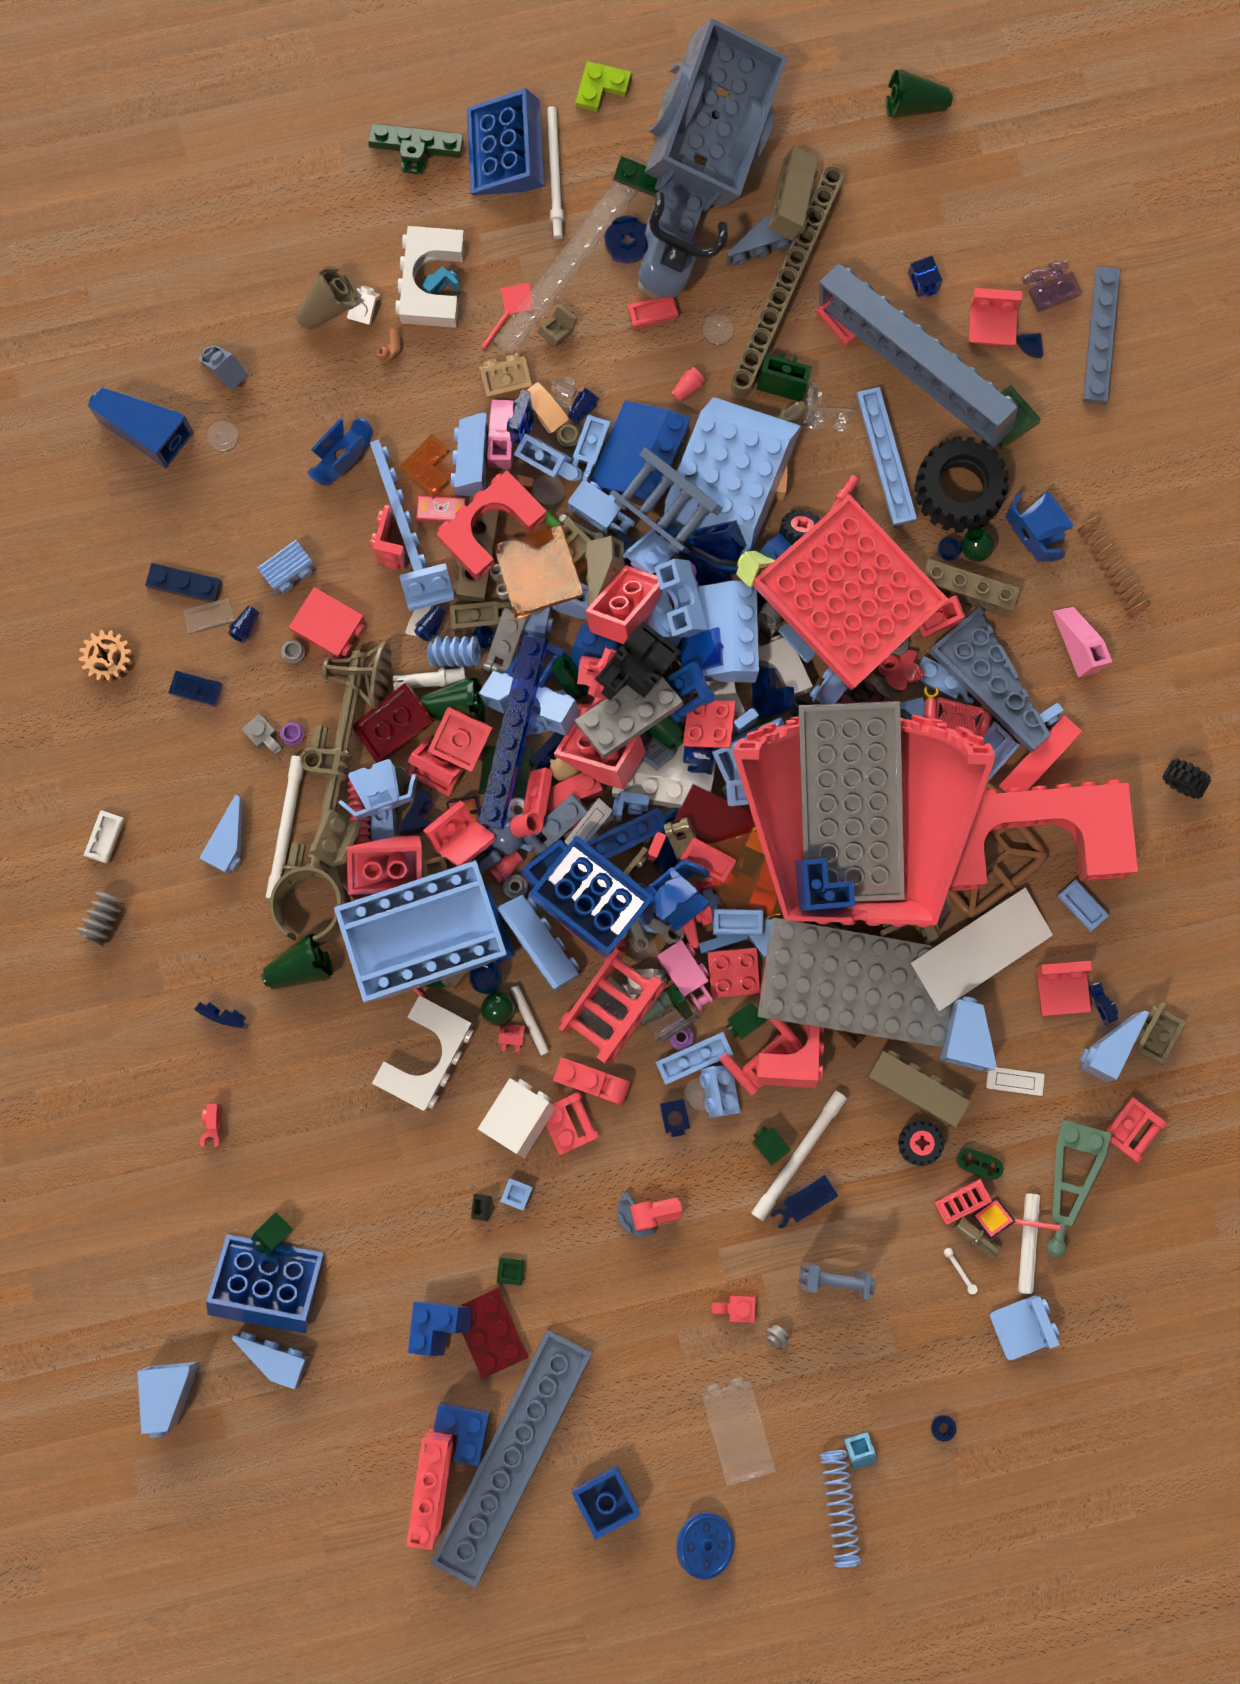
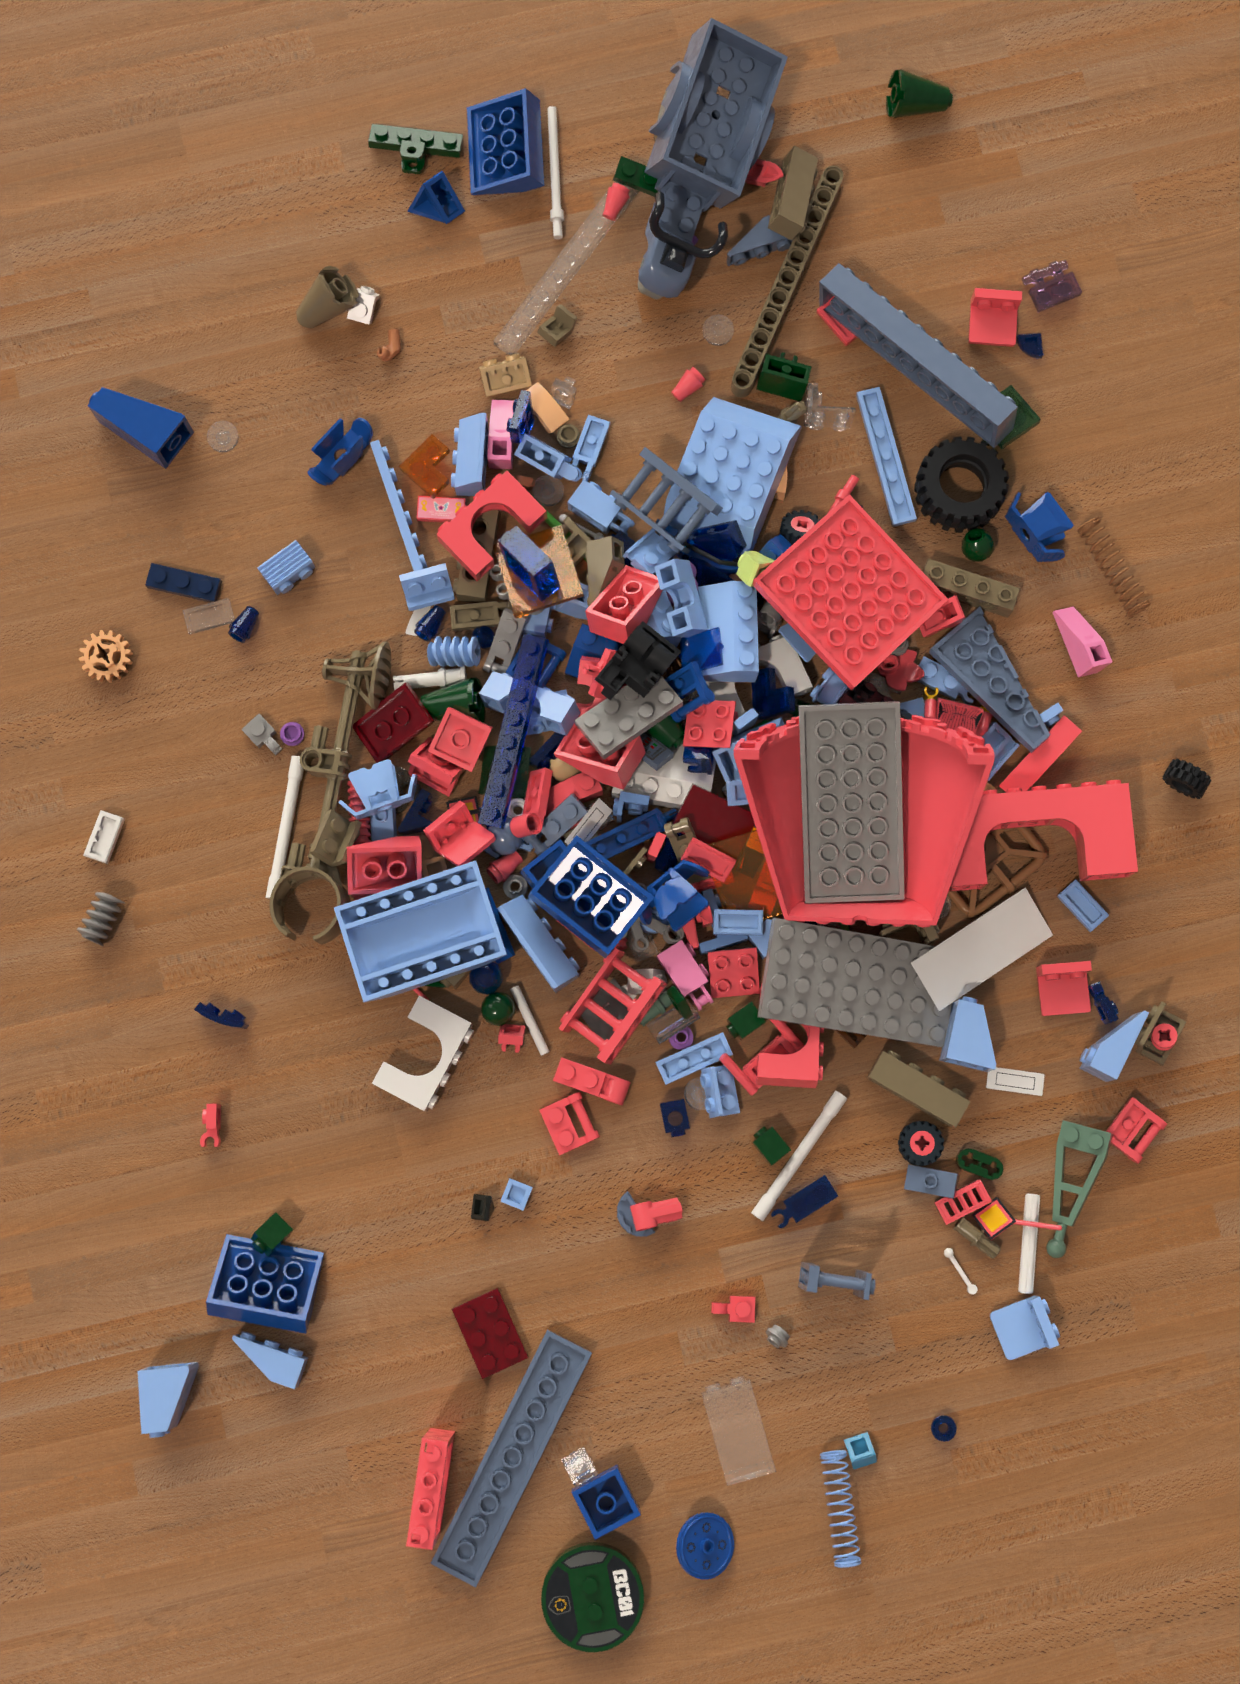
(195, 688): clear blue plate -> none
(223, 366): sand blue slope -> none
(226, 842): light blue slope -> none
(293, 652): light grey plate -> none
(298, 965): dark green cone -> none
(328, 624): coral brick -> none
(387, 553): coral bracket -> none
(421, 247): white arch -> none
(431, 1324): blue brick -> none
(437, 200): none -> blue slope
(437, 282): dark azure bracket -> none
(469, 1425): blue brick -> none
(487, 859): sand blue tile -> none
(510, 1271): dark green tile -> none
(512, 299): coral piece -> none
(517, 1117): white brick -> none
(529, 563): none -> clear blue window
(568, 676): dark green beam -> none
(579, 1467): none -> clear bracket
(583, 405): clear blue cone -> none
(592, 1597): none -> piece
(600, 79): lime plate -> none
(615, 200): none -> coral cone
(616, 233): clear blue plate -> none
(634, 429): blue slope -> none
(652, 311): coral tile -> none
(763, 173): none -> coral plate
(816, 891): blue brick -> none
(925, 277): clear blue brick -> none
(931, 1181): none -> sand blue plate
(949, 548): clear blue plate -> none
(1101, 335): sand blue plate -> none
(1161, 1041): none -> coral wheel

